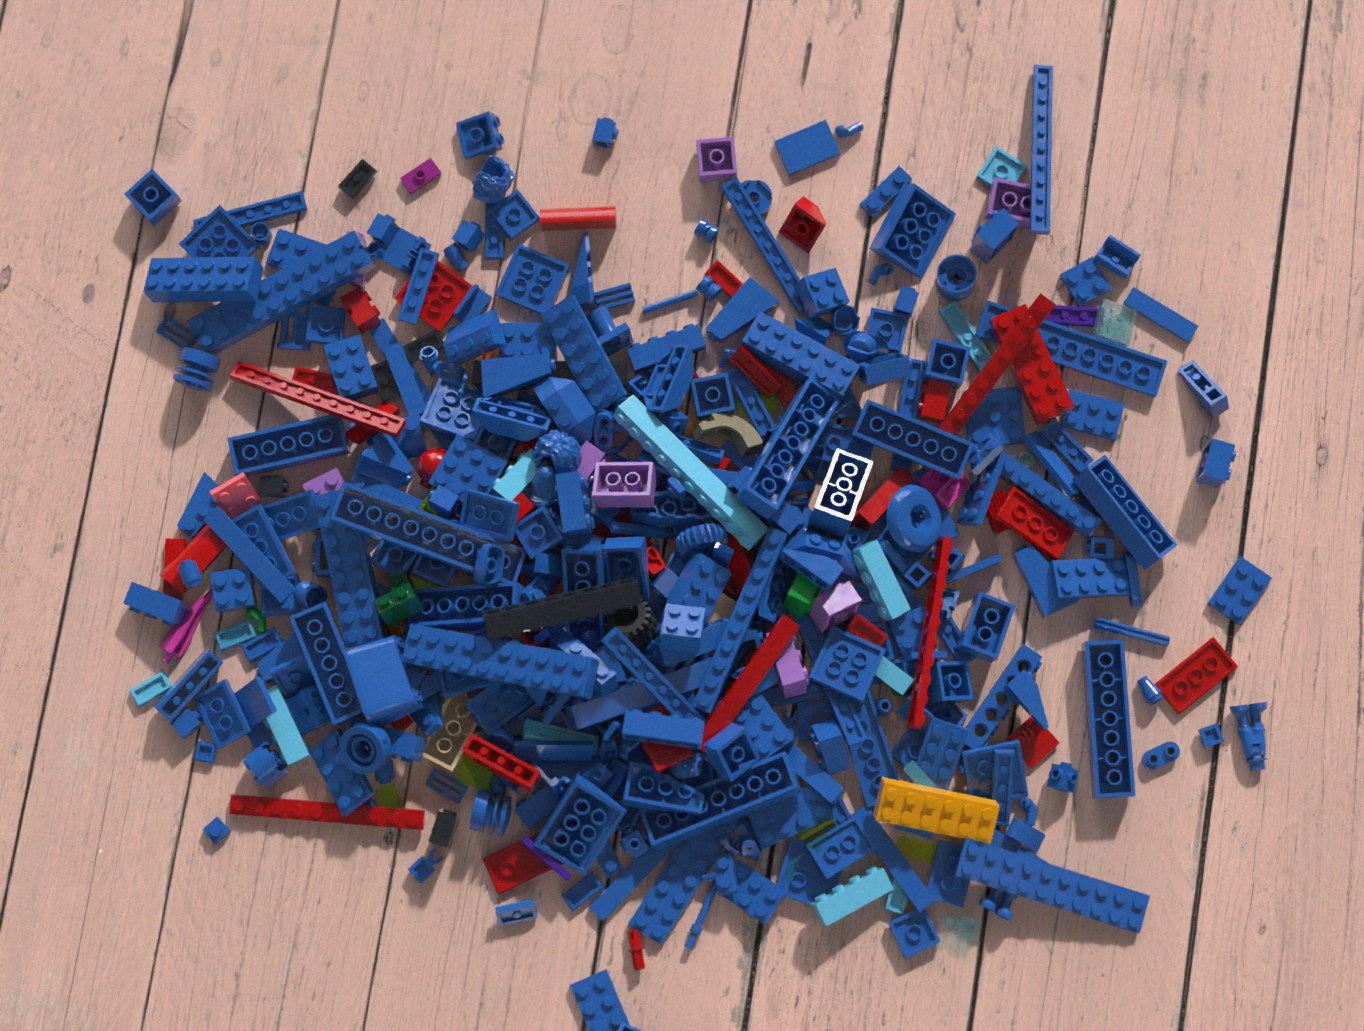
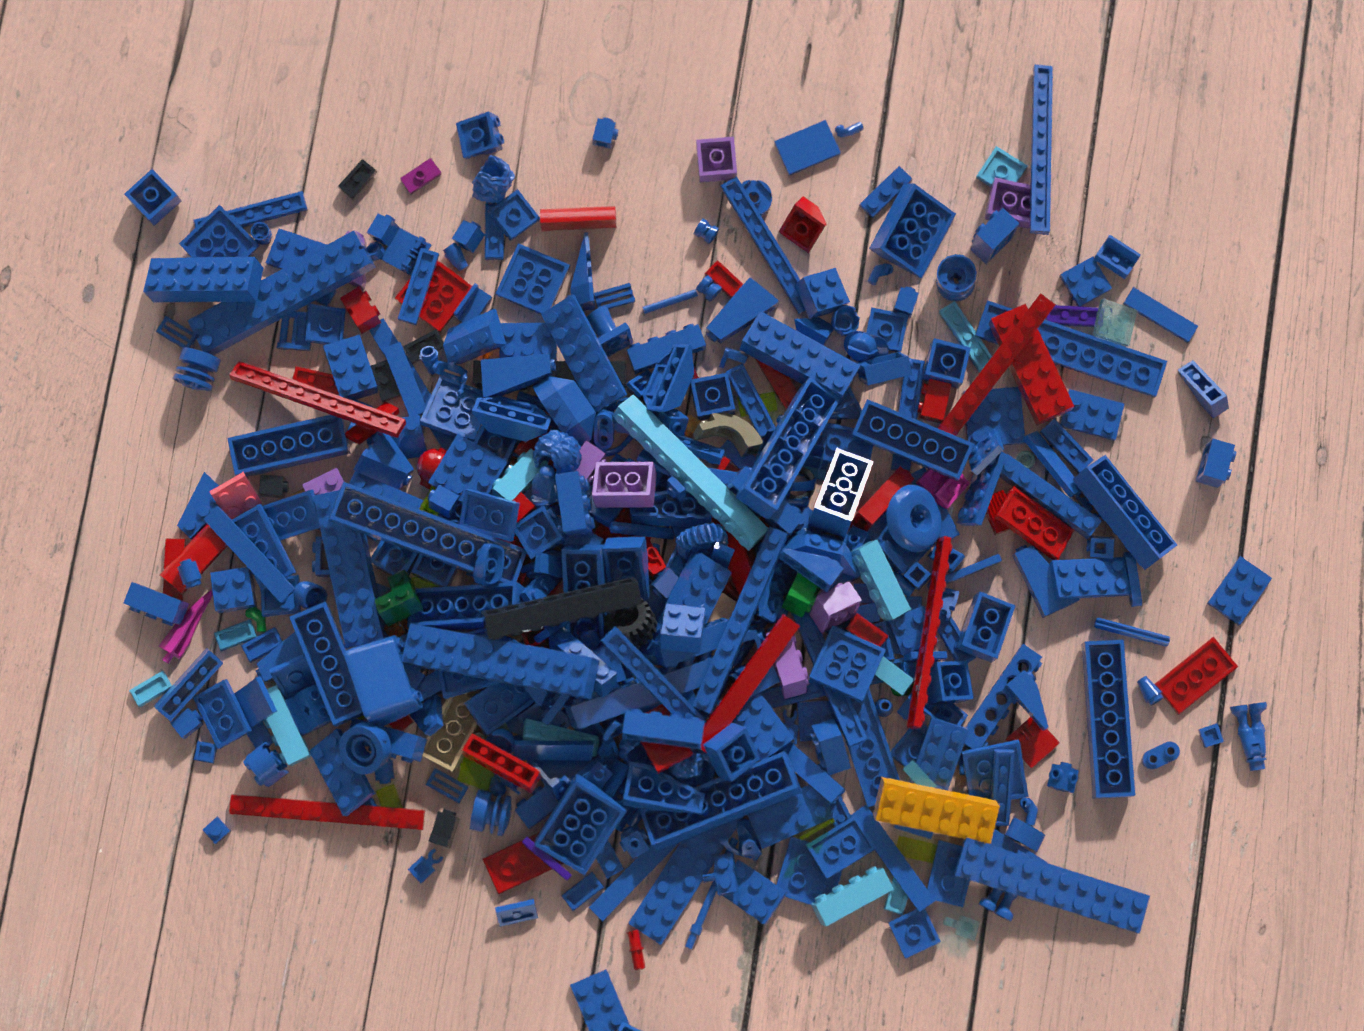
(756, 371): red tile -> none

